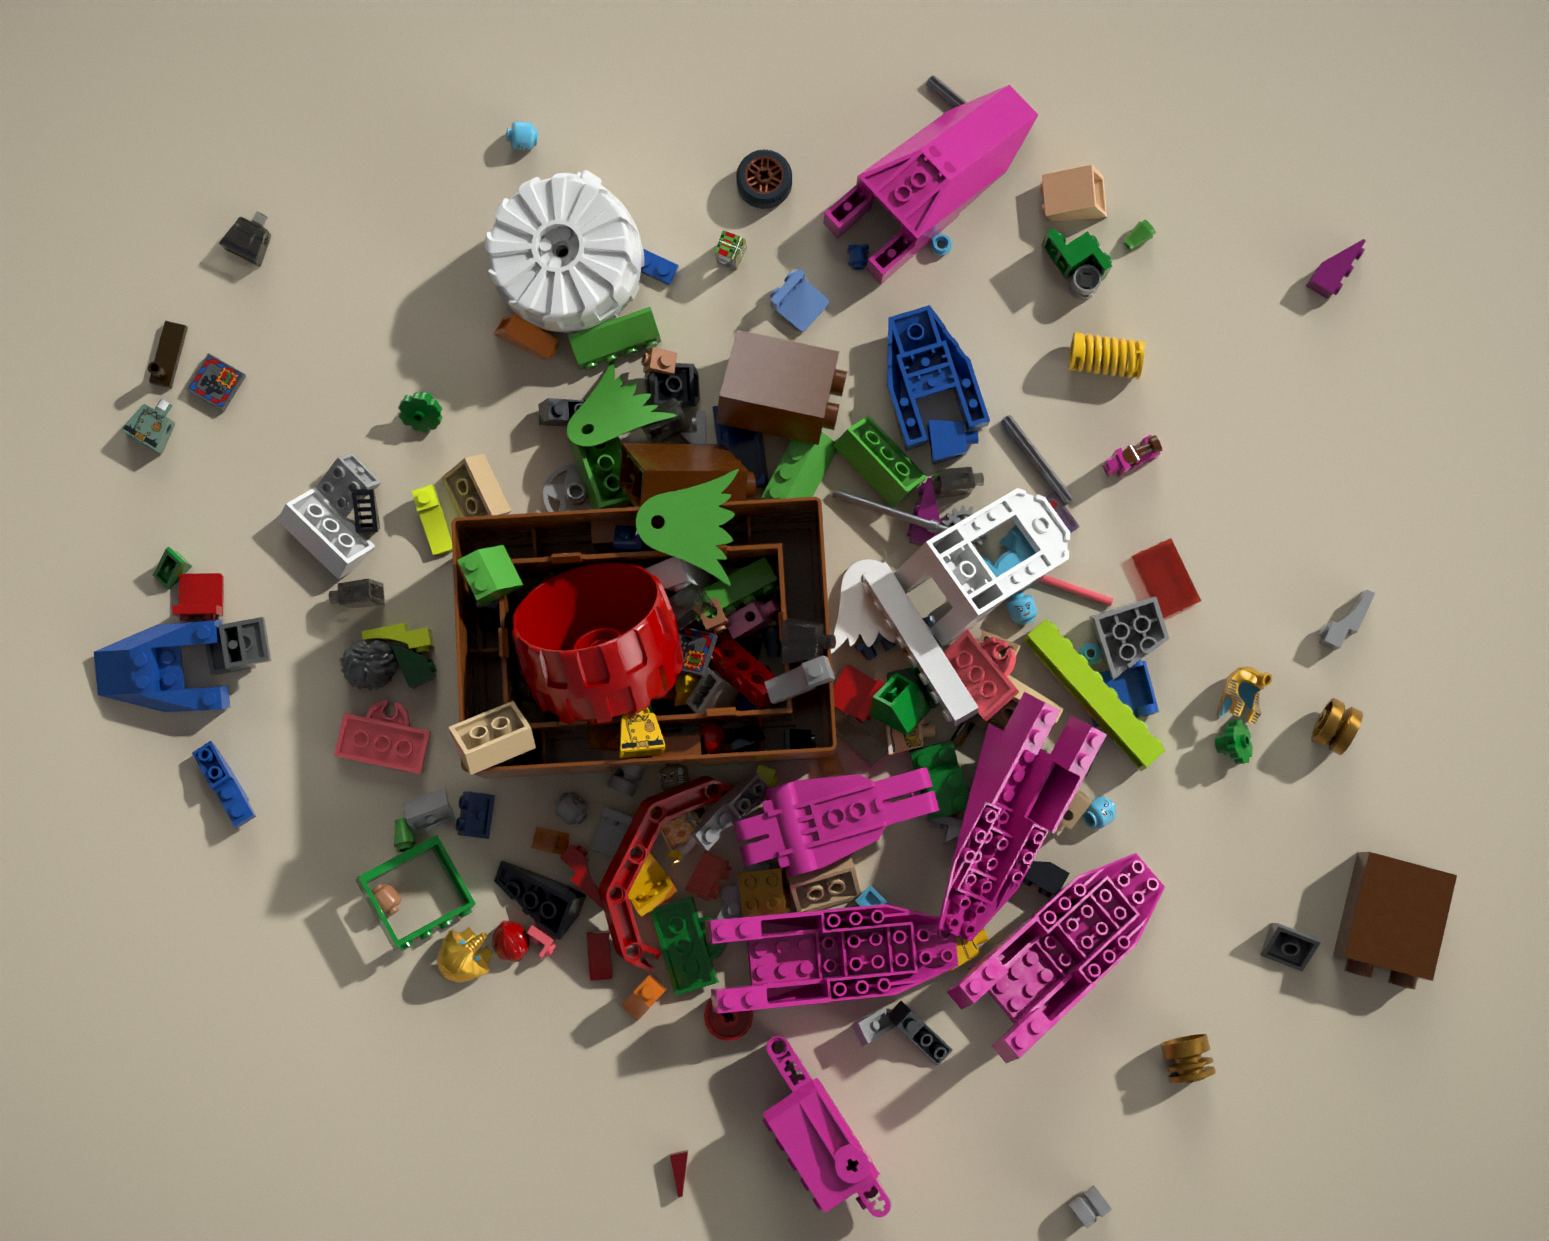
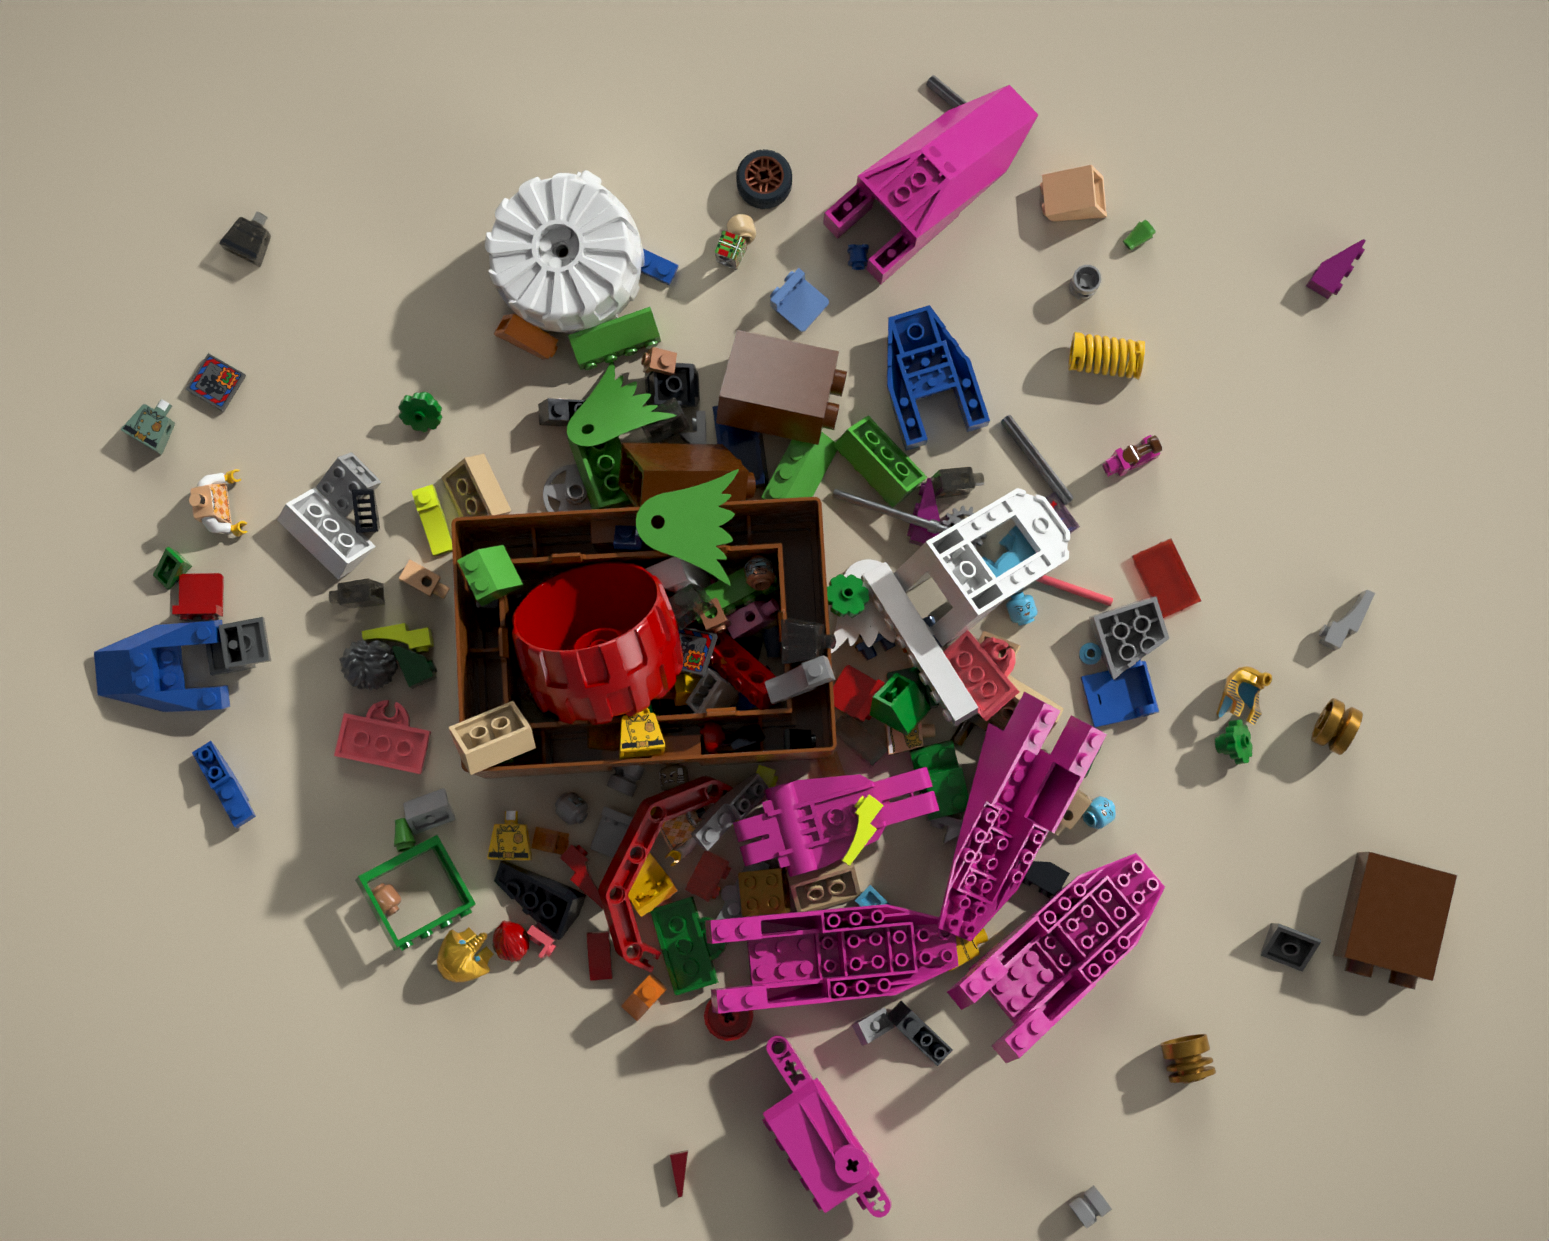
(168, 354): dark brown piece -> none
(211, 504): none -> torso
(414, 575): none -> light nougat torso
(475, 815): dark blue bracket -> none
(510, 840): none -> yellow torso
(522, 135): medium azure head -> none
(742, 226): none -> tan head
(759, 572): none -> head
(847, 595): none -> green plant
(866, 811): none -> neon yellow slope
(944, 239): medium azure plate -> none
(949, 440): blue torso -> none
(1077, 253): green bracket -> none
(1094, 695): lime brick -> none

